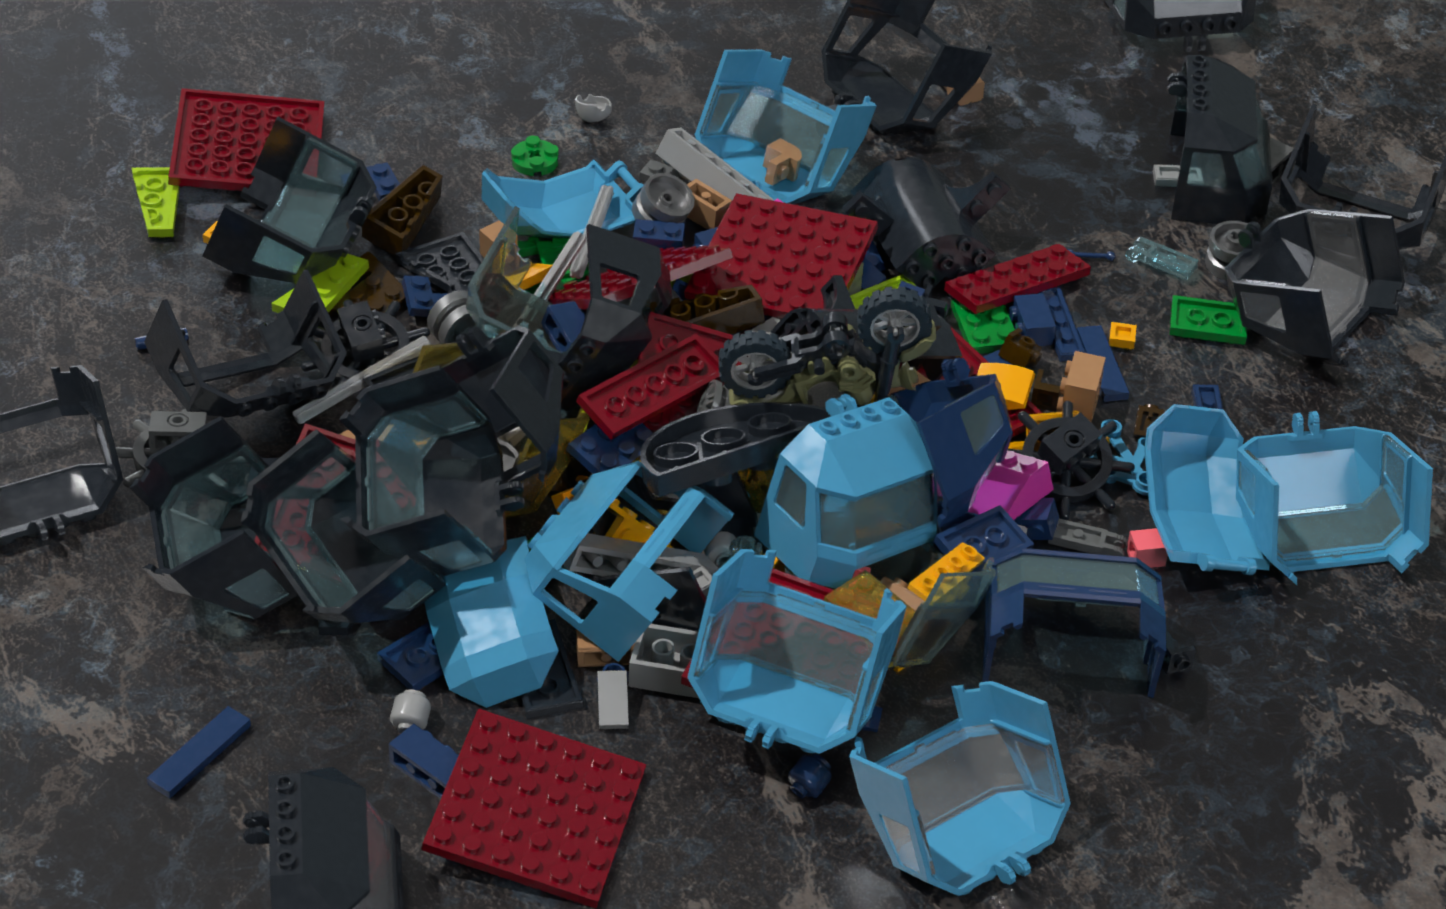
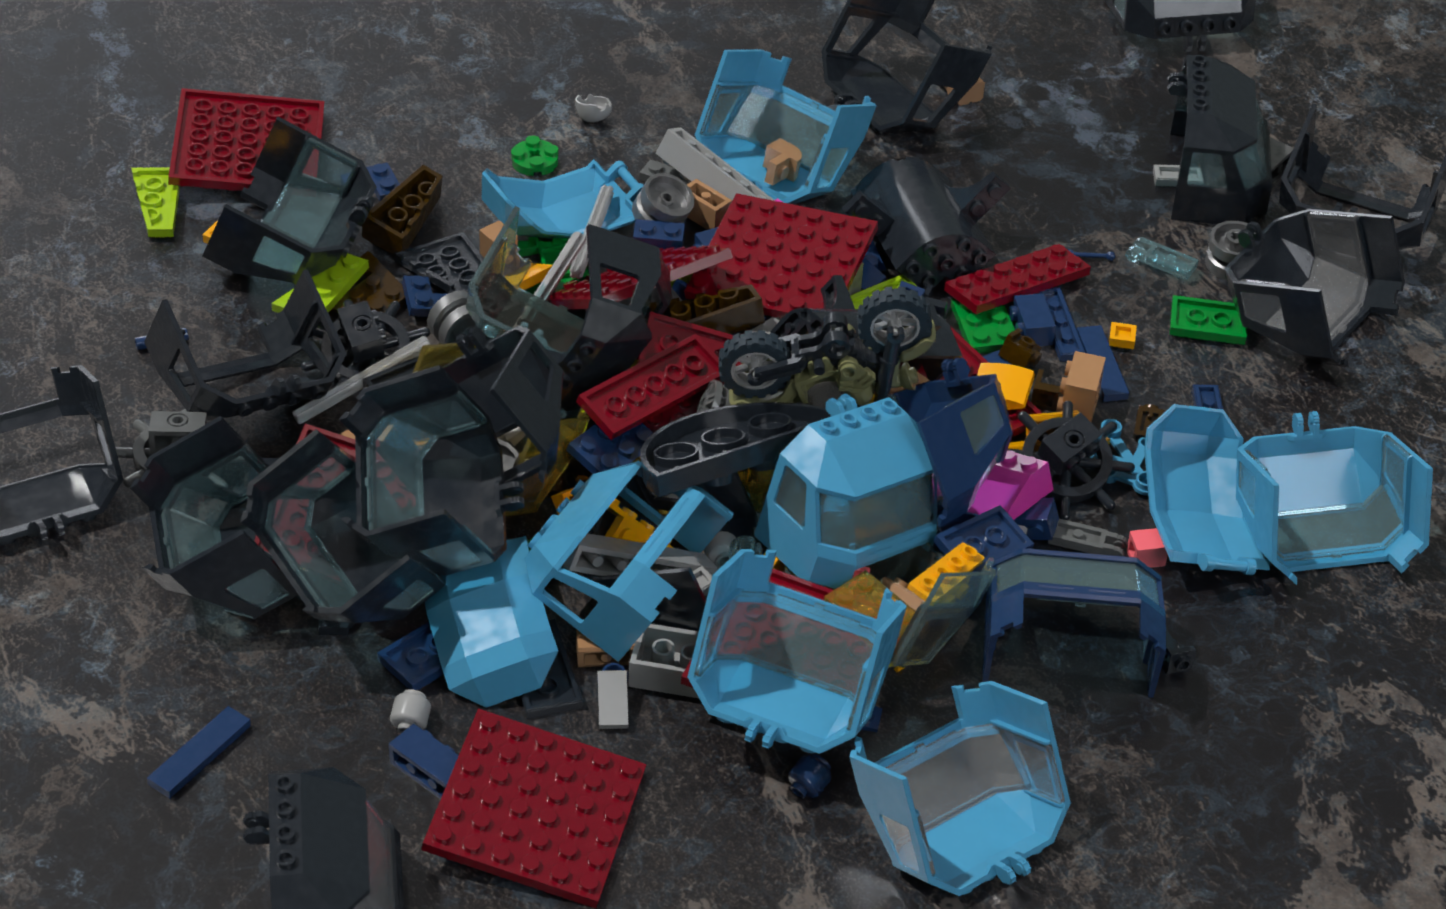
(563, 324): dark blue brick -> none

